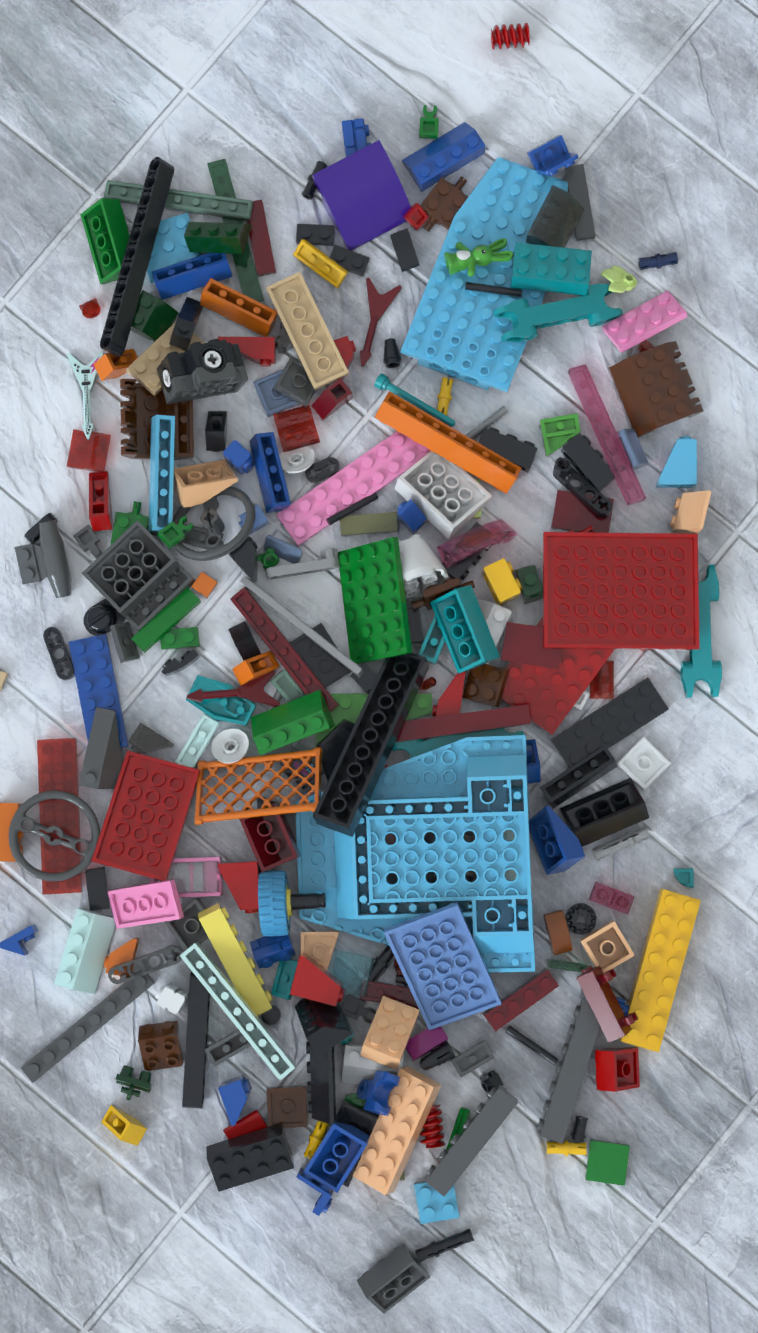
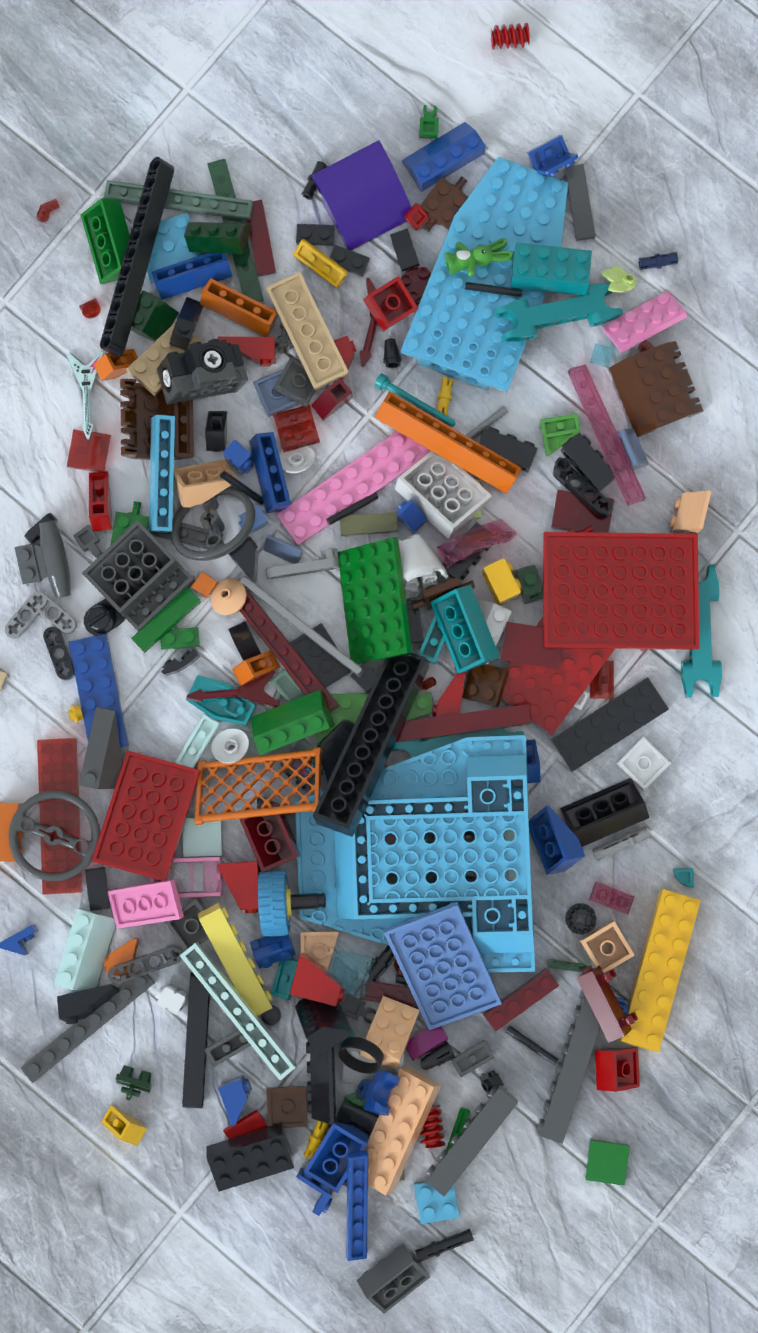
(42, 609): none -> light grey beam
(45, 210): none -> clear red arm
(75, 713): none -> yellow plate
(81, 1004): none -> black slope
(125, 646): dark grey plate -> none
(148, 740): clear smoke slope -> none
(160, 1045): reddish brown bracket -> none
(173, 533): green plate -> none
(202, 839): none -> light aqua tile
(233, 601): none -> light nougat dish
(240, 486): none -> black bar
(268, 563): green plate -> none
(320, 466): black beam -> none
(355, 135): blue brick -> none
(357, 1205): none -> blue tile
(366, 1046): none -> black tyre
(390, 303): none -> red brick
(416, 282): none -> dark red dish
(555, 219): clear smoke slope -> none
(558, 932): dark orange slope -> none
(566, 1148): yellow pin -> none
(578, 776): black brick -> none
(579, 1130): black pin -> none
(601, 355): none -> clear light blue plate
(681, 465): medium azure slope -> none

